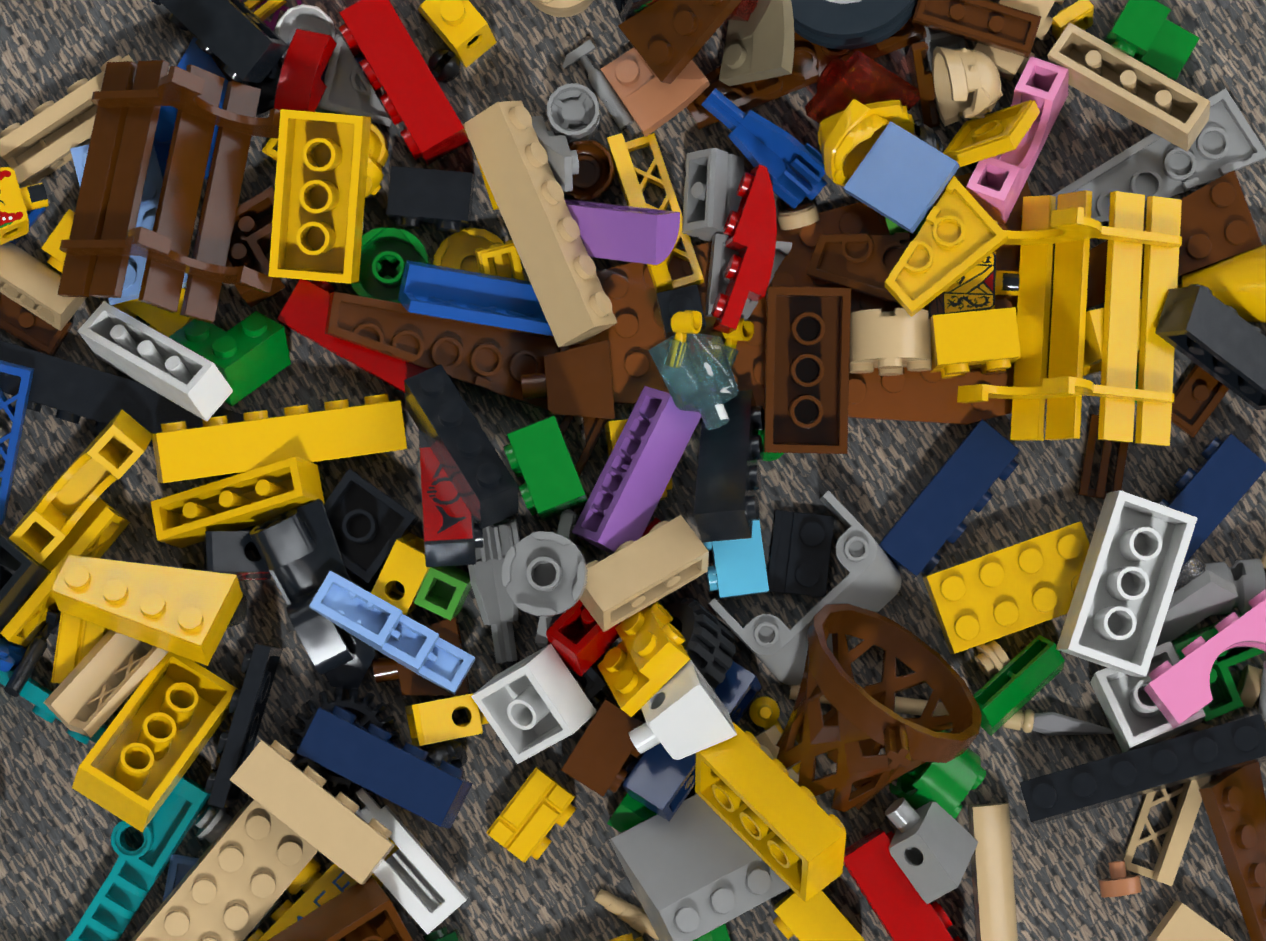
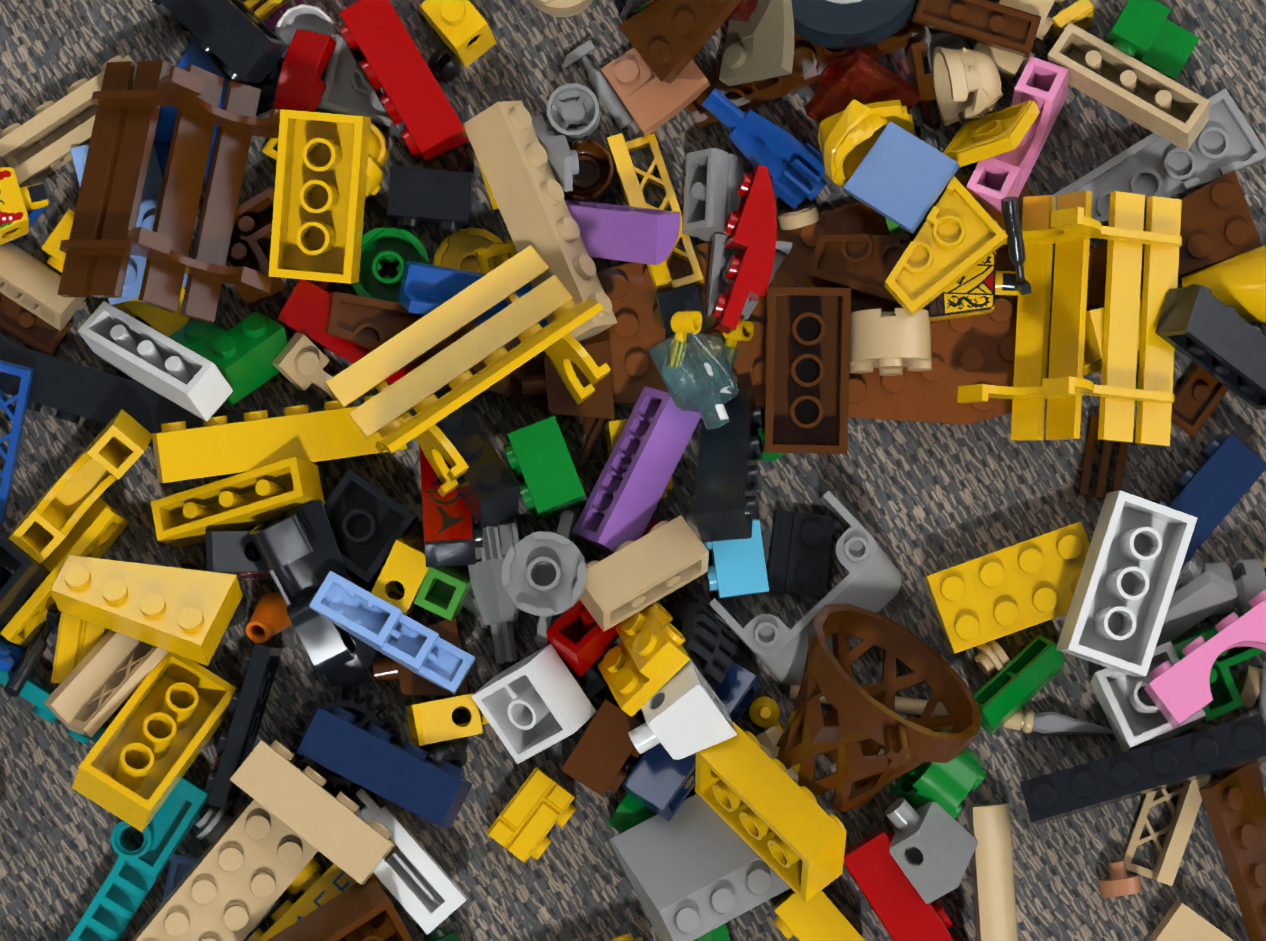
(268, 618): none -> orange cone
(304, 365): none -> tan plate
(390, 408): none -> yellow piece
(626, 912): tan animal -> none
(949, 498): dark blue brick -> none
(974, 341): yellow brick -> none
(1015, 243): none -> black piece

